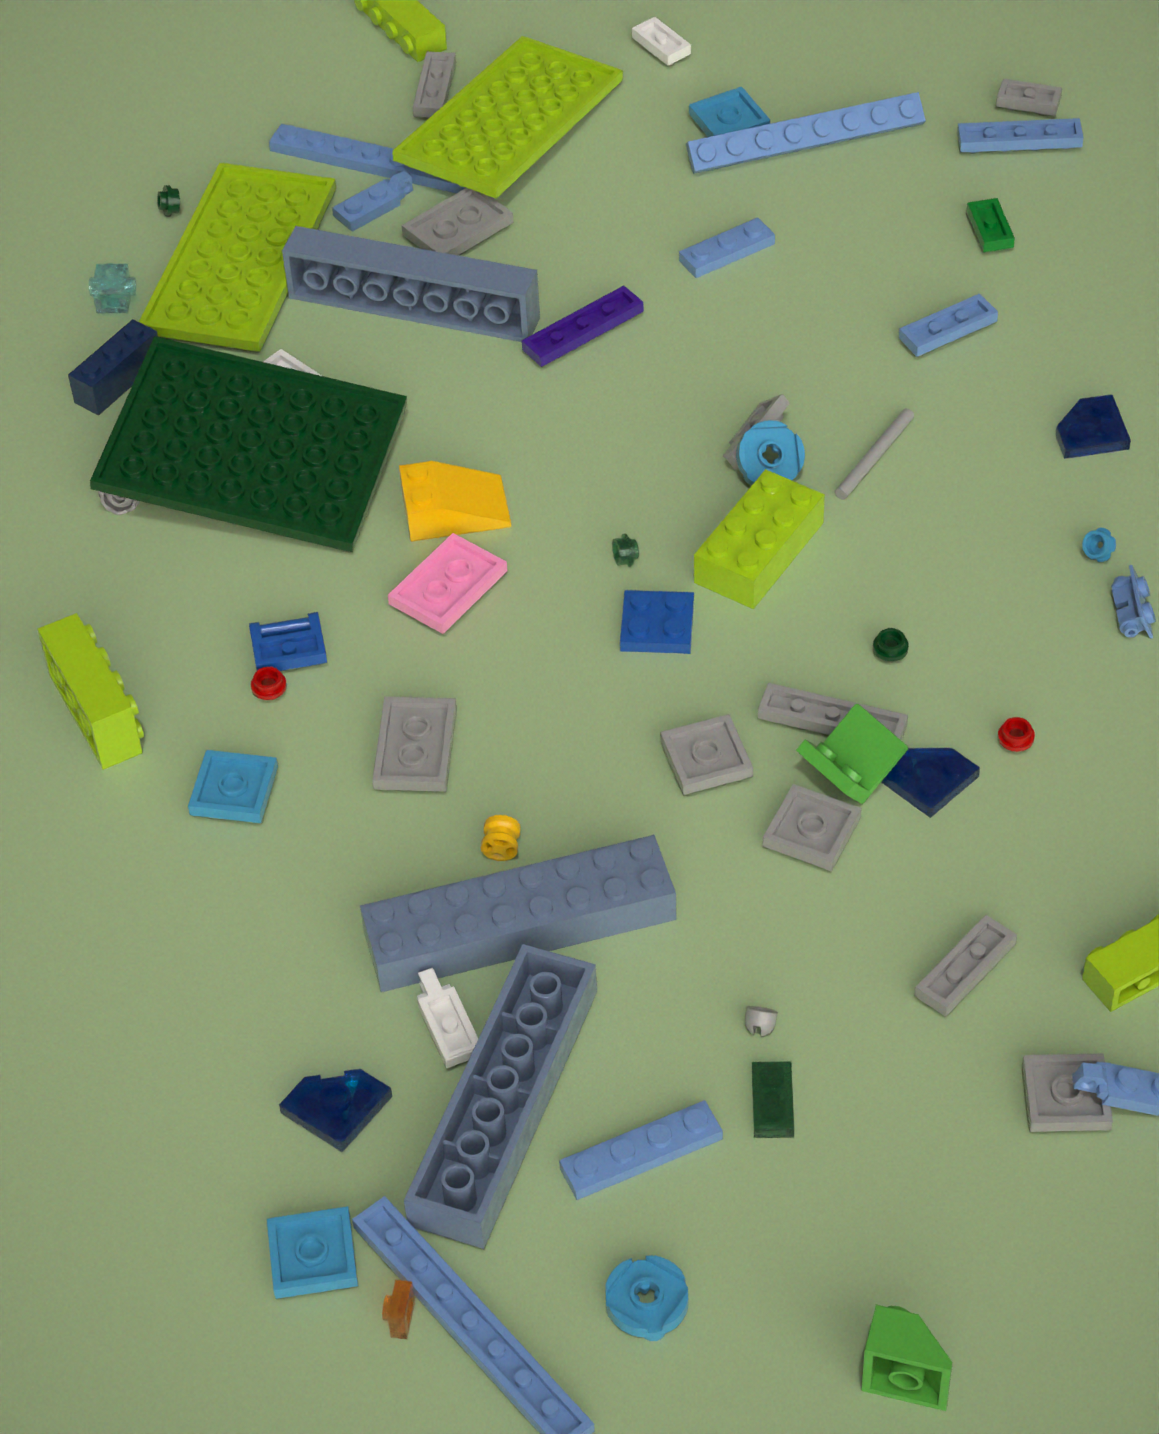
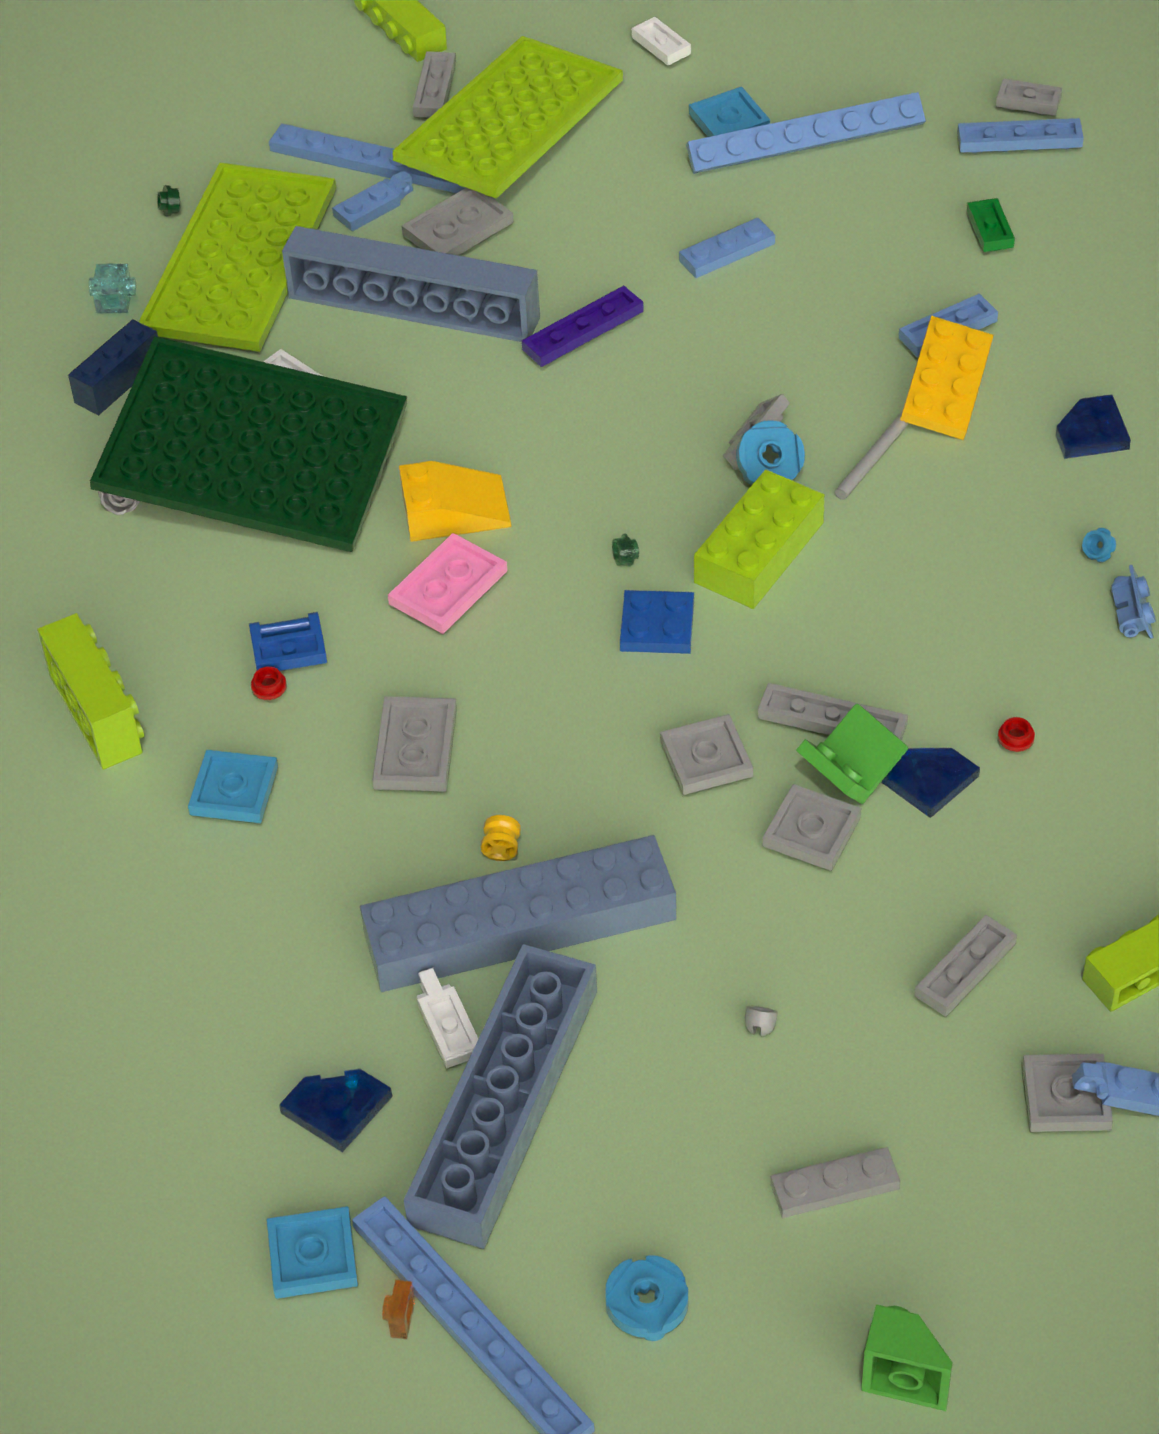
(640, 1150): medium blue plate -> none
(772, 1099): clear green plate -> none
(835, 1182): none -> light grey plate
(890, 645): dark green plate -> none
(947, 377): none -> yellow plate

